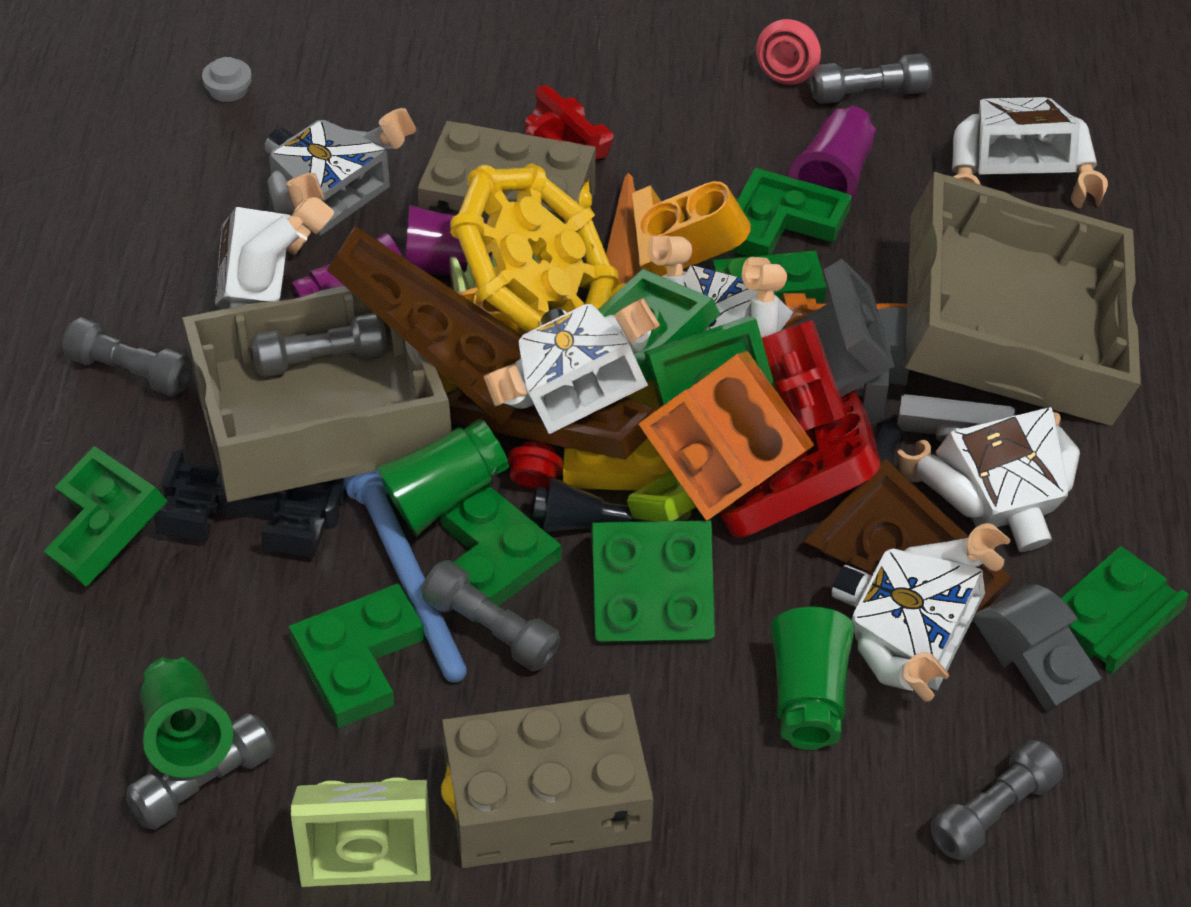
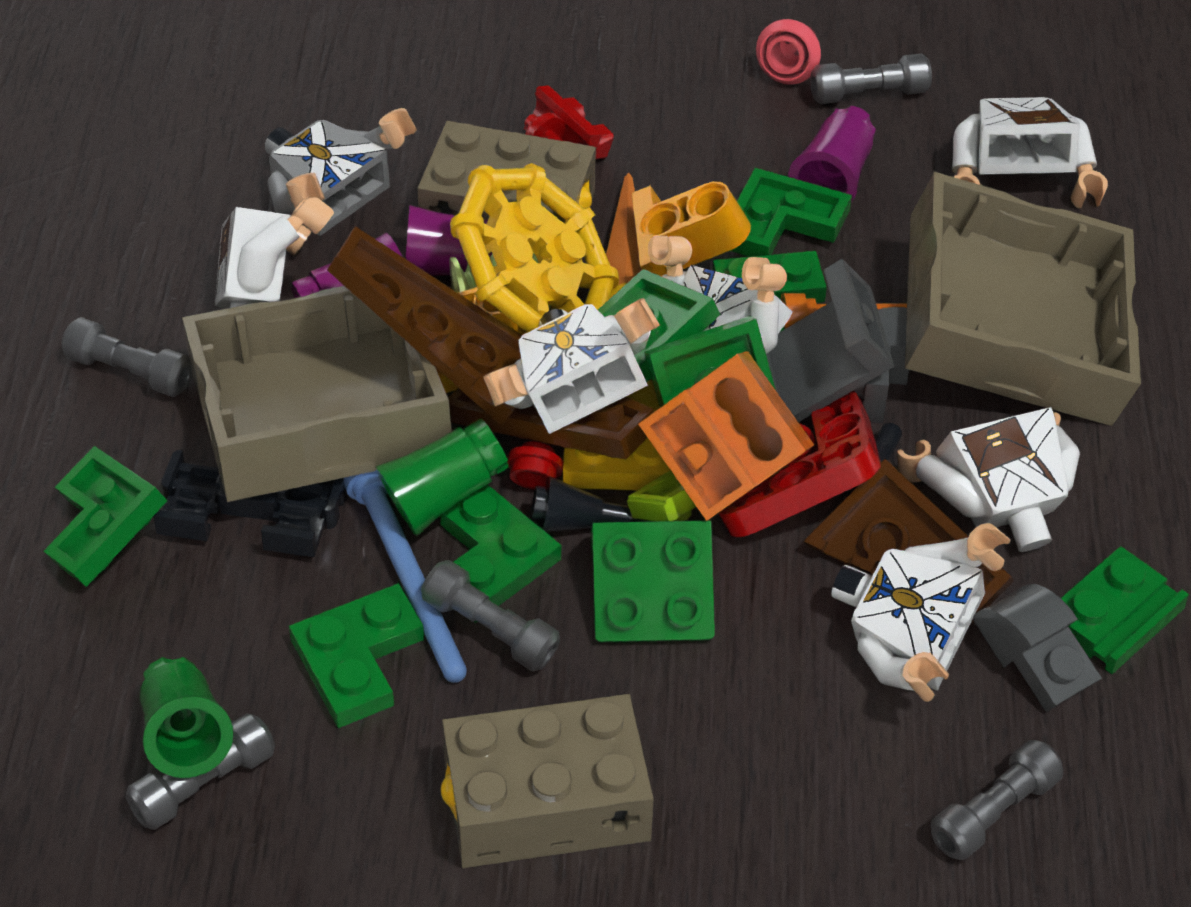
(227, 79): light grey plate -> none
(362, 832): yellowish green slope -> none
(363, 337): flat silver piece -> none
(804, 375): red hips -> none
(811, 674): green plant -> none
(945, 415): light grey plate -> none

